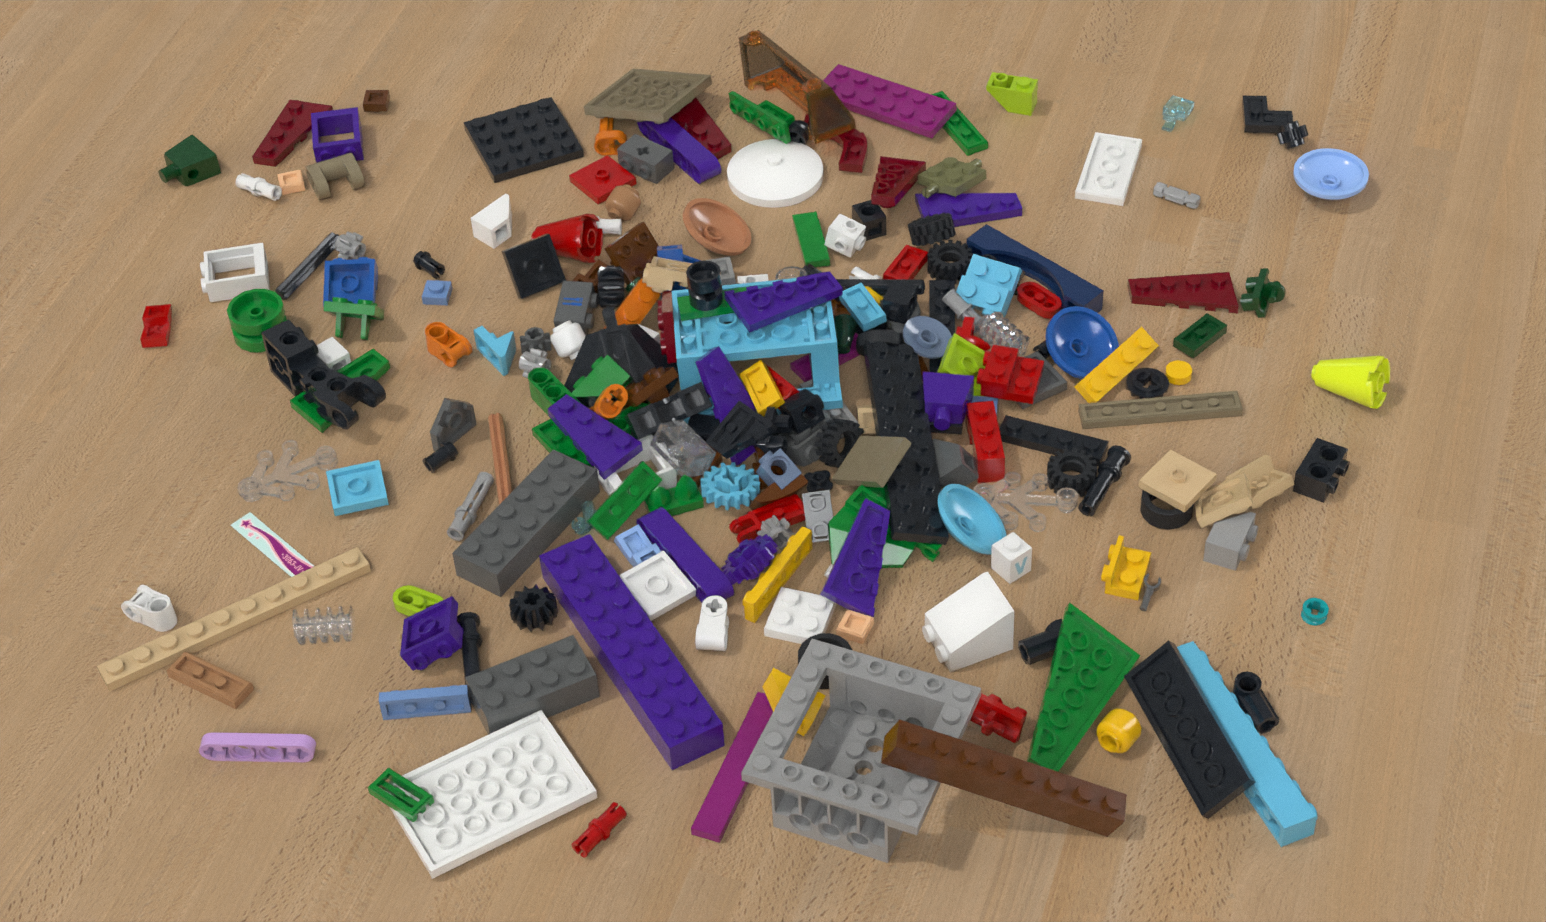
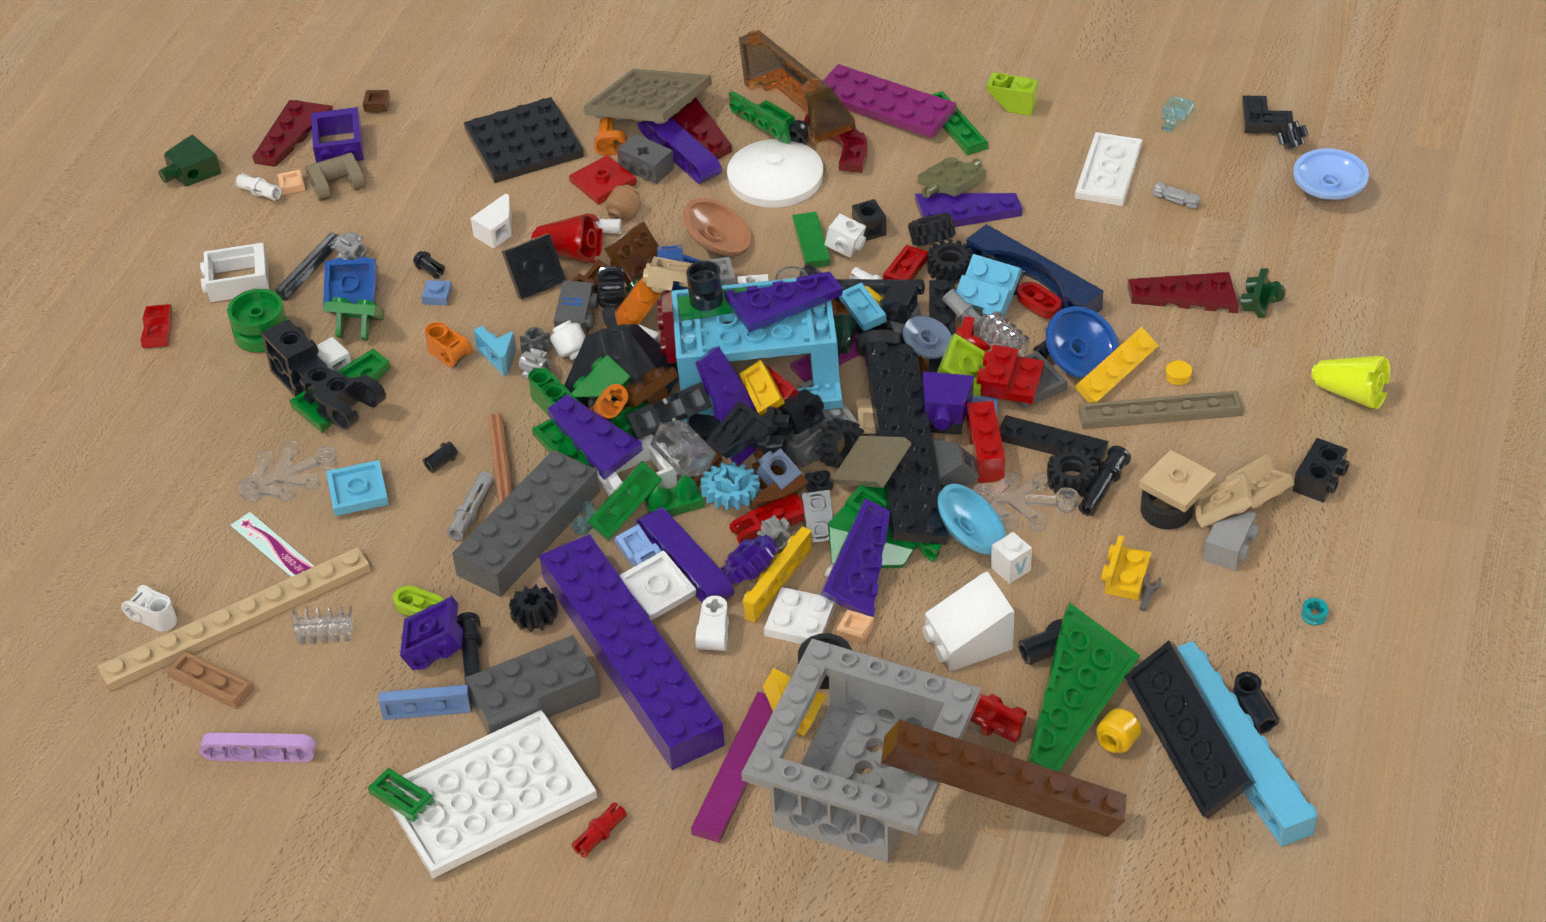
(452, 422): dark grey plate -> none
(894, 180): dark red wing -> none
(1141, 377): black gear -> none
(1200, 335): dark green plate -> none

